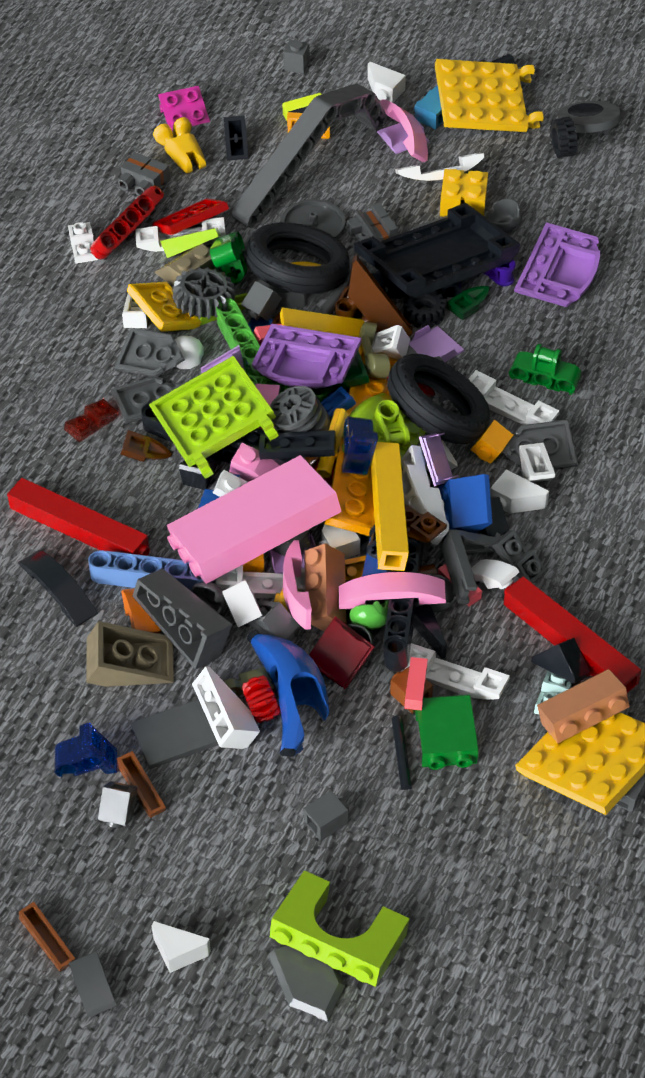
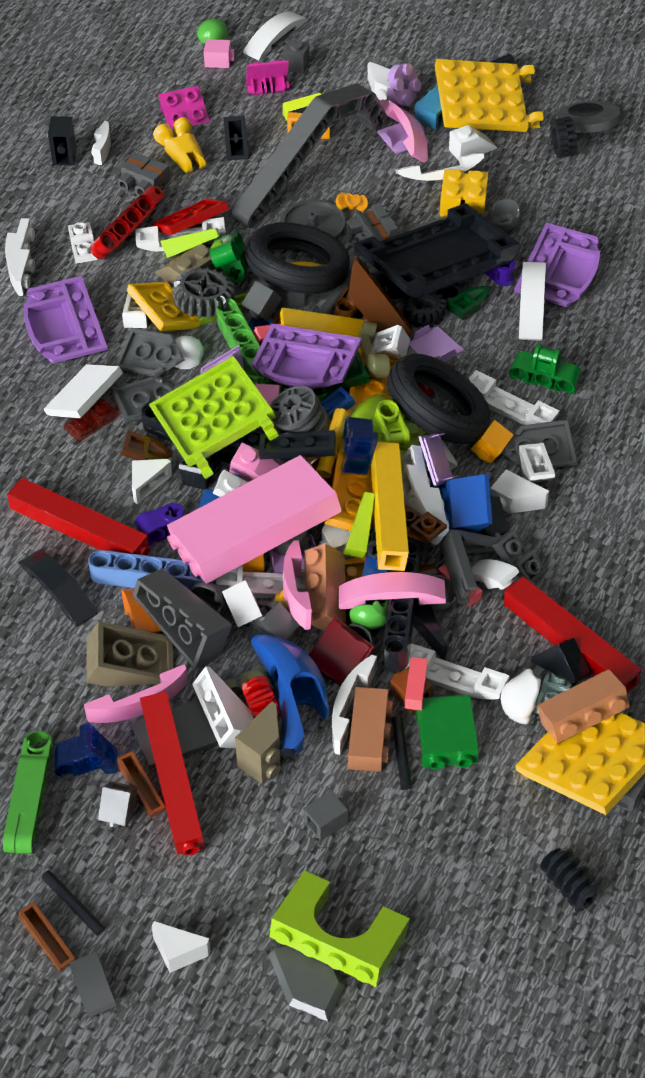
(18, 256): none -> white slope
(27, 793): none -> bright green piece
(62, 140): none -> black brick
(63, 320): none -> medium lavender slope
(73, 903): none -> black bar
(83, 391): none -> white tile
(103, 142): none -> white slope
(105, 710): none -> bright pink slope
(148, 476): none -> white slope
(155, 522): none -> dark purple piece
(172, 774): none -> red brick
(212, 29): none -> bright green hair
(218, 53): none -> bright pink brick
(259, 746): none -> dark tan slope
(267, 73): none -> dark pink hinge
(271, 32): none -> white slope
(351, 202): none -> light orange piece
(359, 534): none -> lime piece
(359, 677): none -> white slope
(369, 729): none -> nougat brick
(403, 84): none -> lavender plate
(469, 141): none -> white slope
(520, 697): none -> white hair
(532, 301): none -> white slope
(570, 878): none -> black piece

